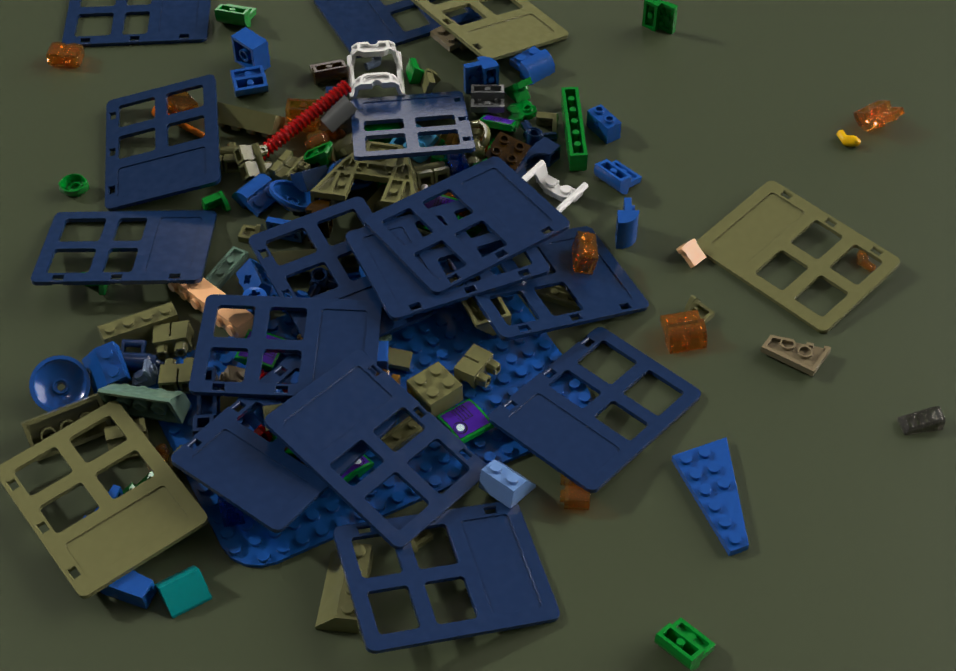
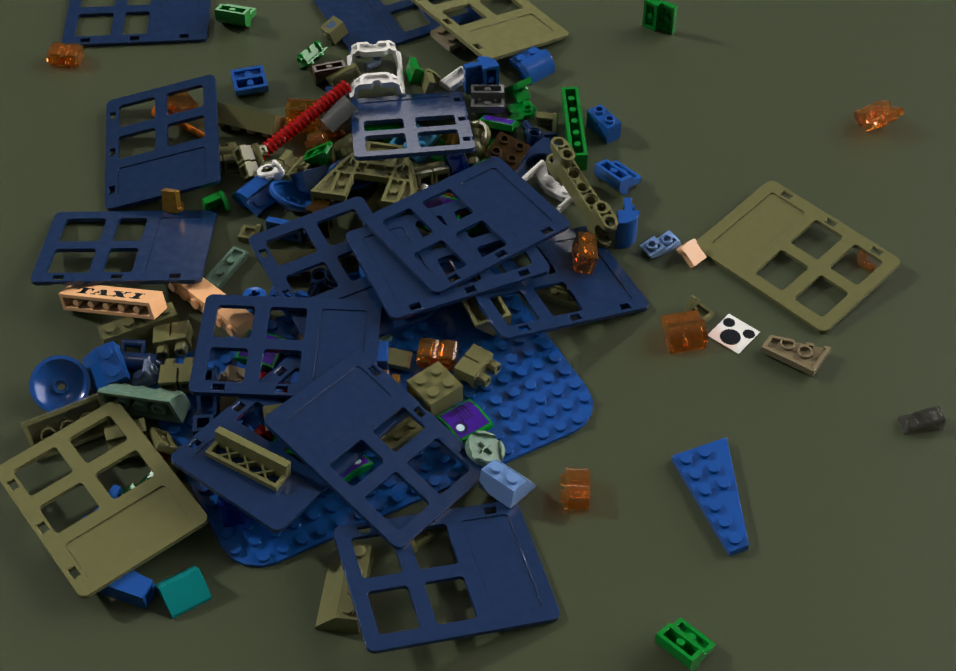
(73, 185): green hat -> none
(113, 301): none -> light nougat brick
(162, 440): none -> olive tile
(171, 200): none -> pearl gold tile
(250, 49): blue brick -> none
(253, 275): blue brick -> none
(255, 455): none -> olive fence
(277, 173): none -> white piece
(307, 58): none -> green hinge
(333, 30): none -> olive brick
(347, 74): none -> olive tile
(433, 350): none -> clear orange brick
(453, 80): none -> white tile
(484, 447): none -> sand green tile
(571, 436): dark blue door -> none
(594, 211): none -> olive piece
(659, 246): none -> light blue slope
(733, 333): none -> white sticker
(848, 140): yellow arm -> none

